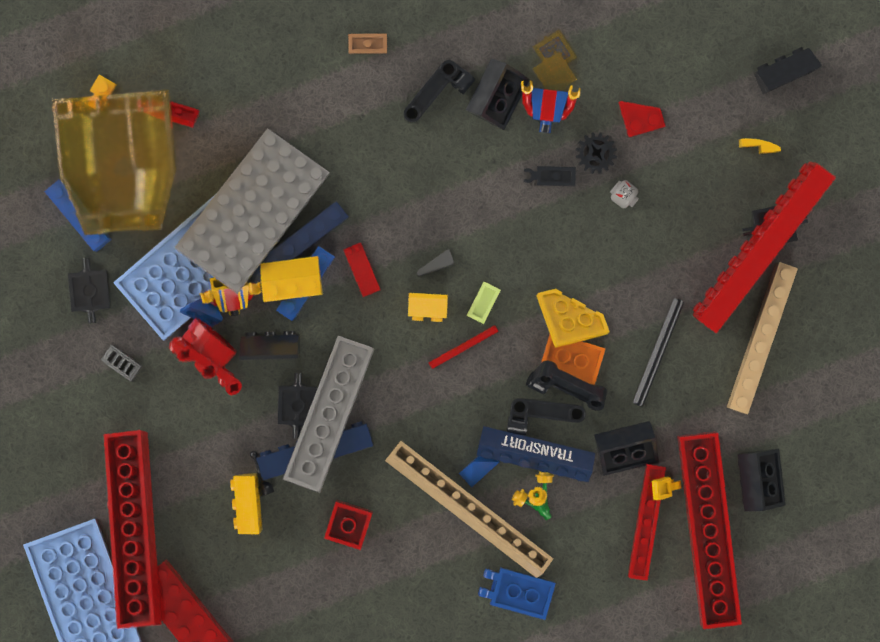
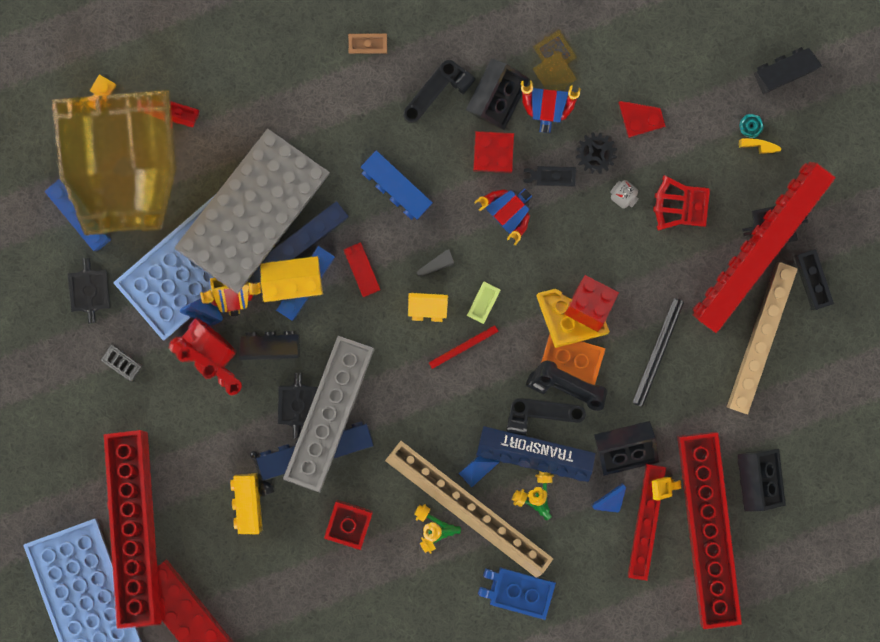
(396, 185): none -> blue brick
(432, 531): none -> yellow plant
(493, 152): none -> red brick
(508, 210): none -> torso
(591, 303): none -> red brick
(611, 501): none -> blue slope
(693, 209): none -> red plate
(757, 124): none -> teal plate
(813, 279): none -> black brick

